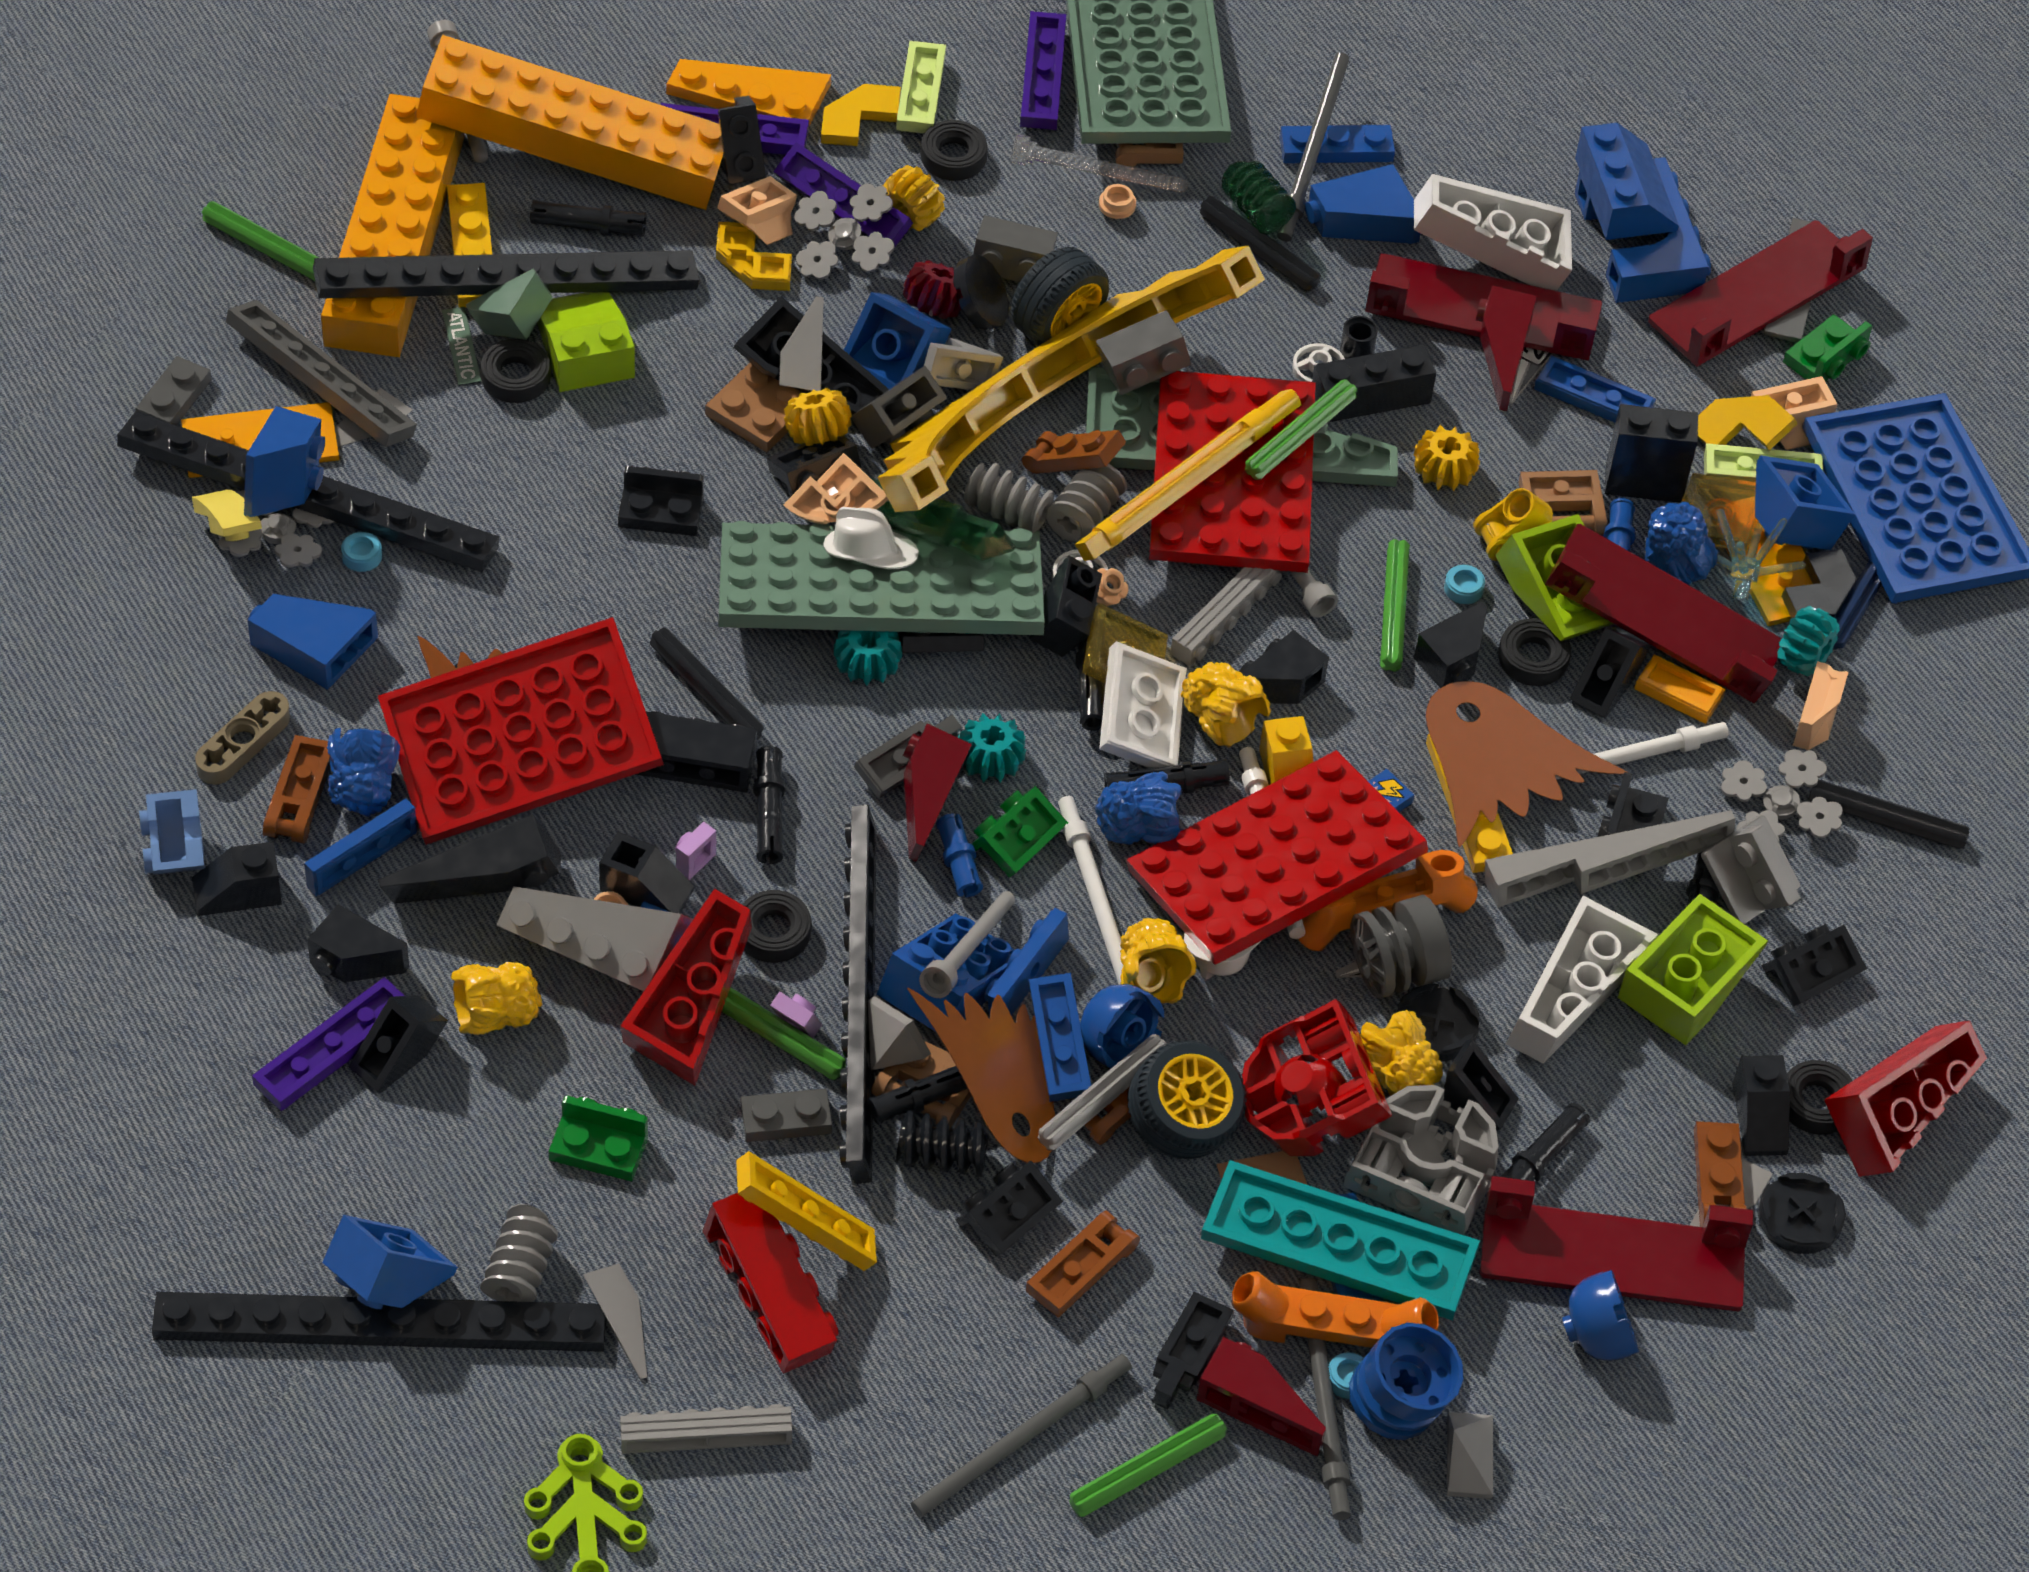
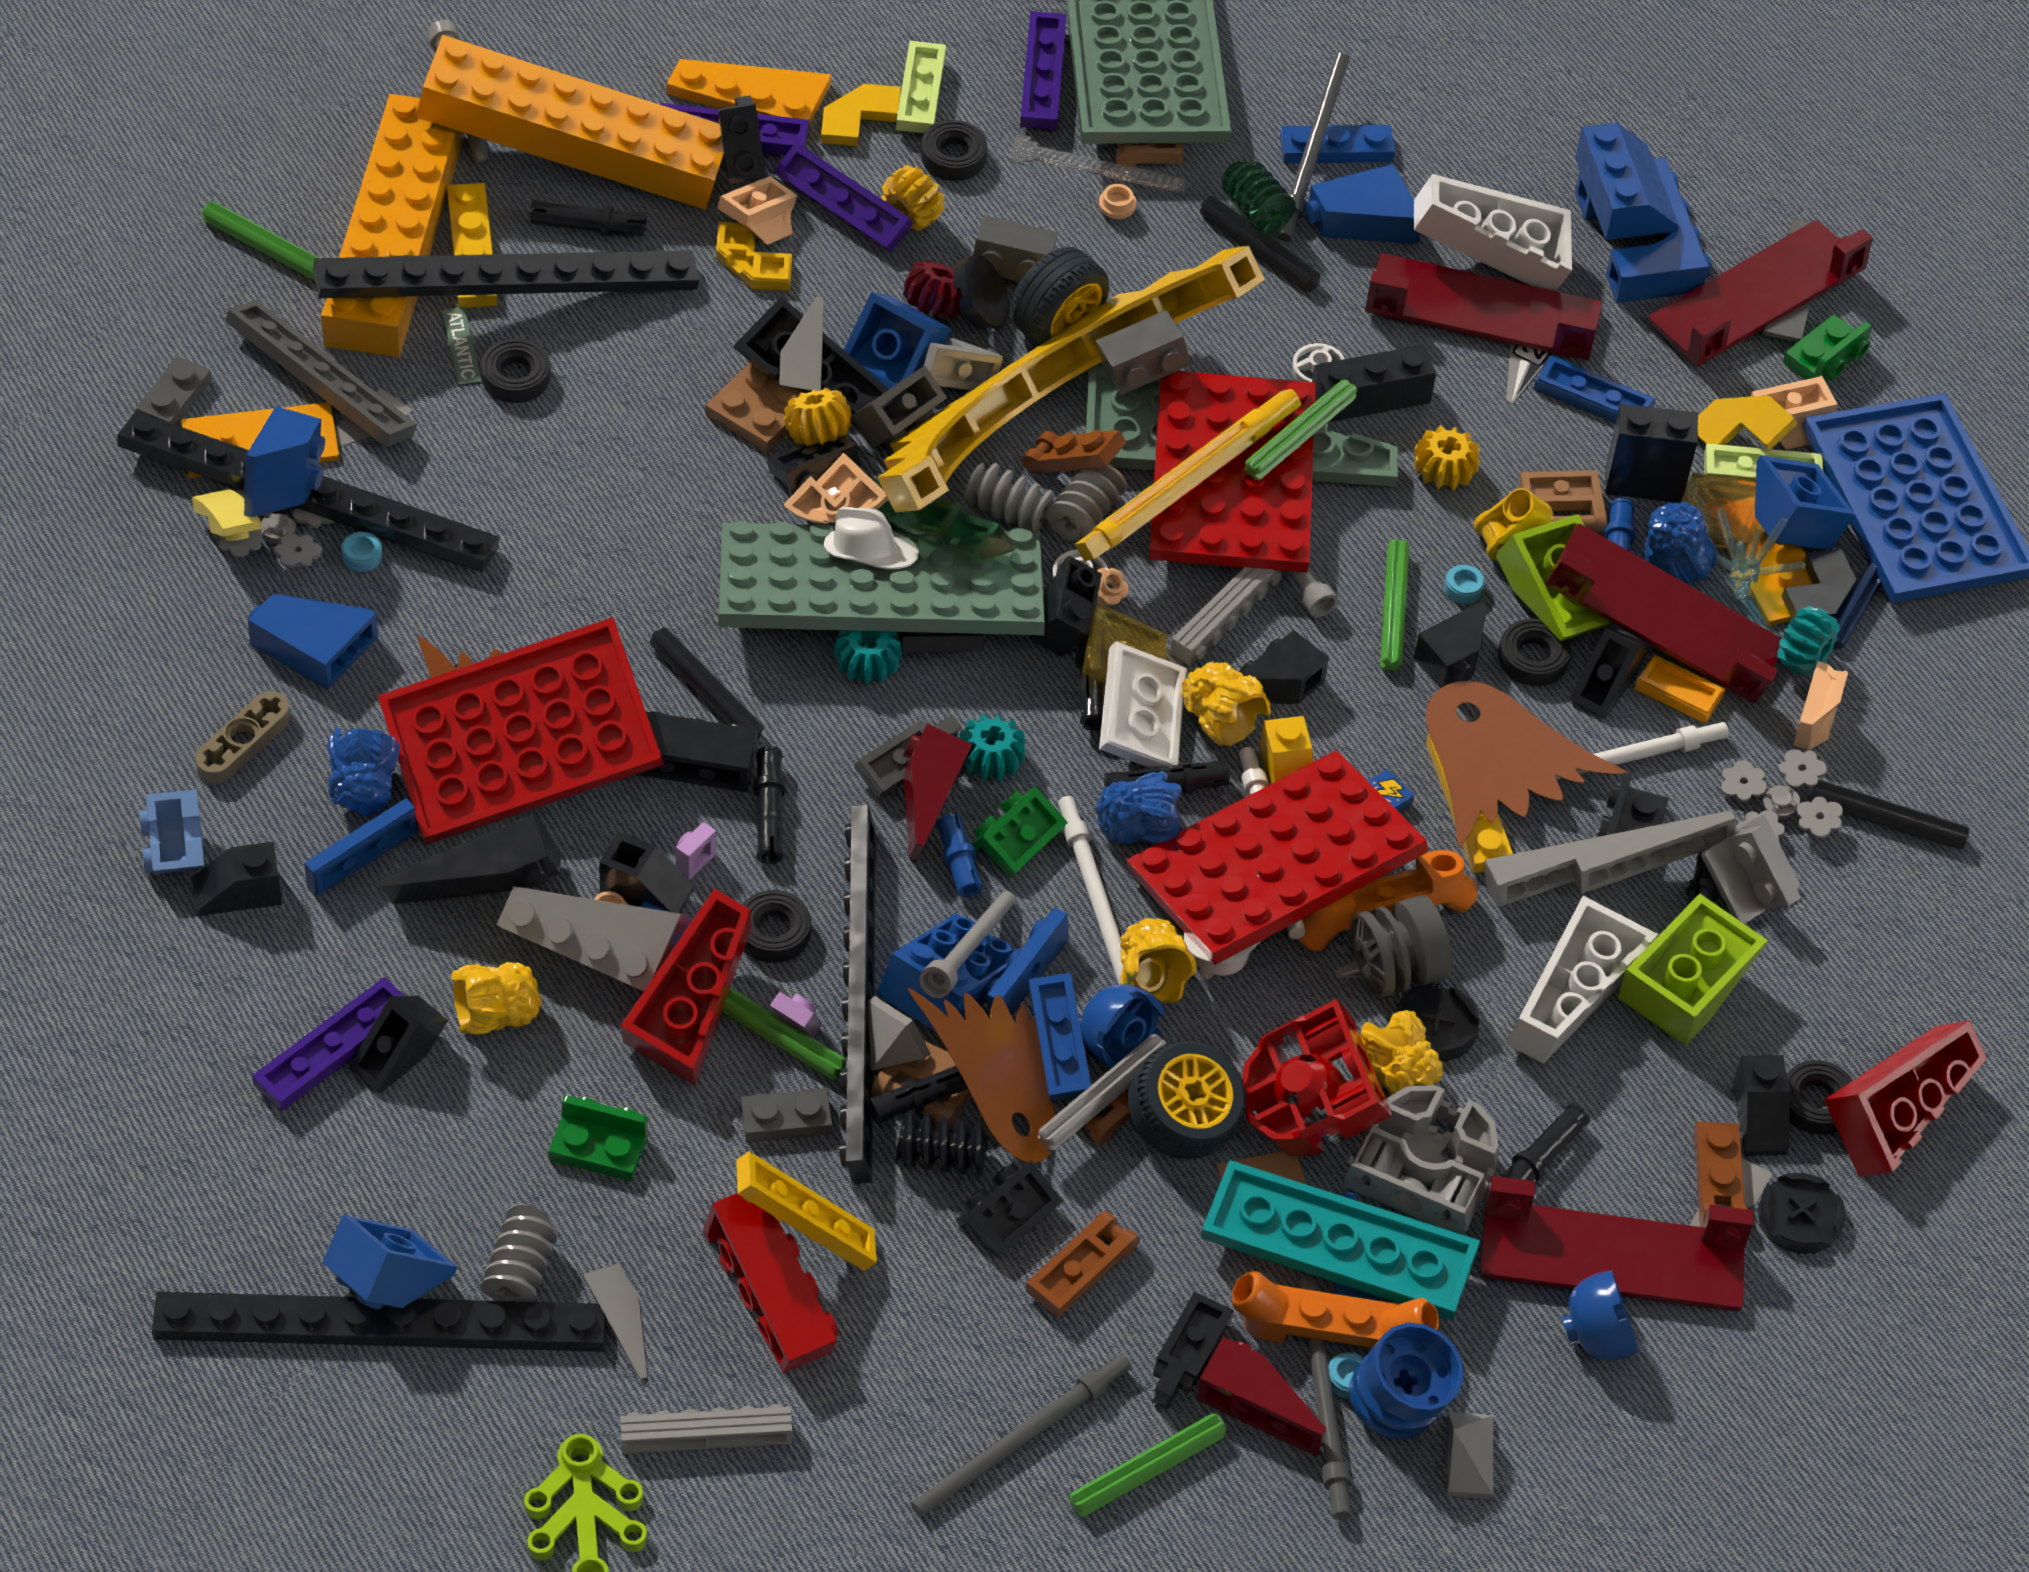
(298, 789): dark orange plate -> none
(355, 948): black slope -> none
(512, 307): sand green slope -> none
(587, 341): lime slope -> none
(661, 501): black bracket -> none
(845, 232): light grey plant -> none
(1358, 337): black beam -> none
(1477, 1080): black slope -> none
(1503, 336): dark red slope -> none
(1817, 964): black bracket -> none

